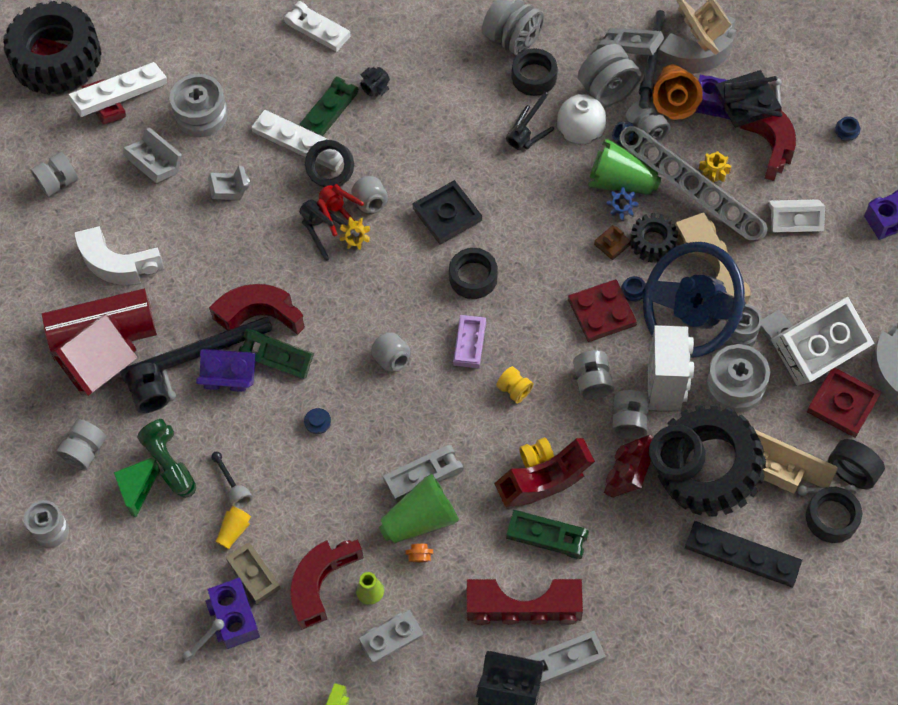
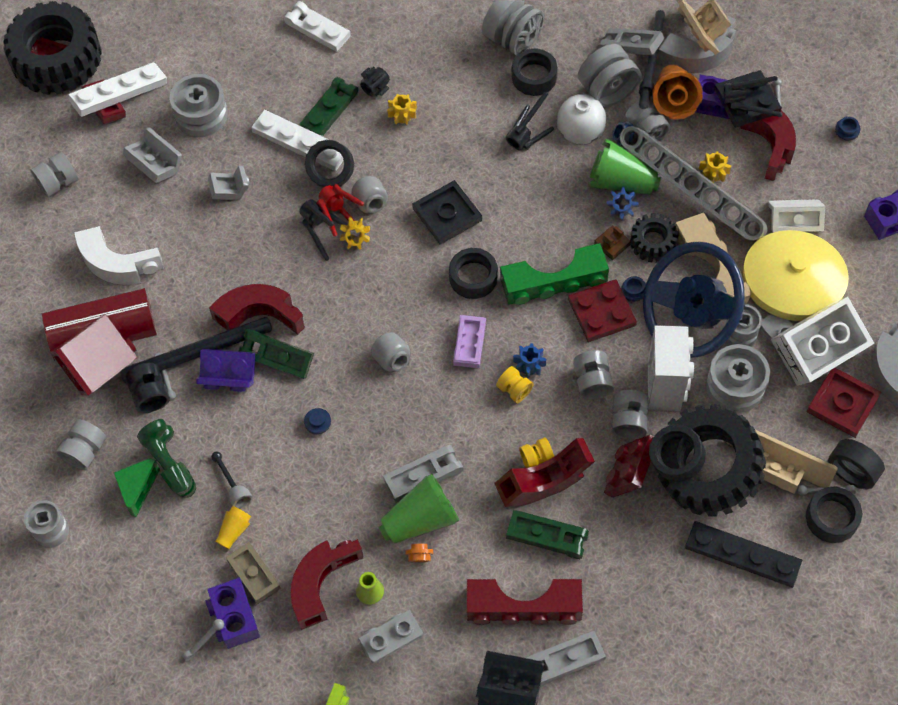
(402, 109): none -> yellow gear
(525, 283): none -> green arch
(526, 353): none -> blue gear
(794, 274): none -> light yellow dish

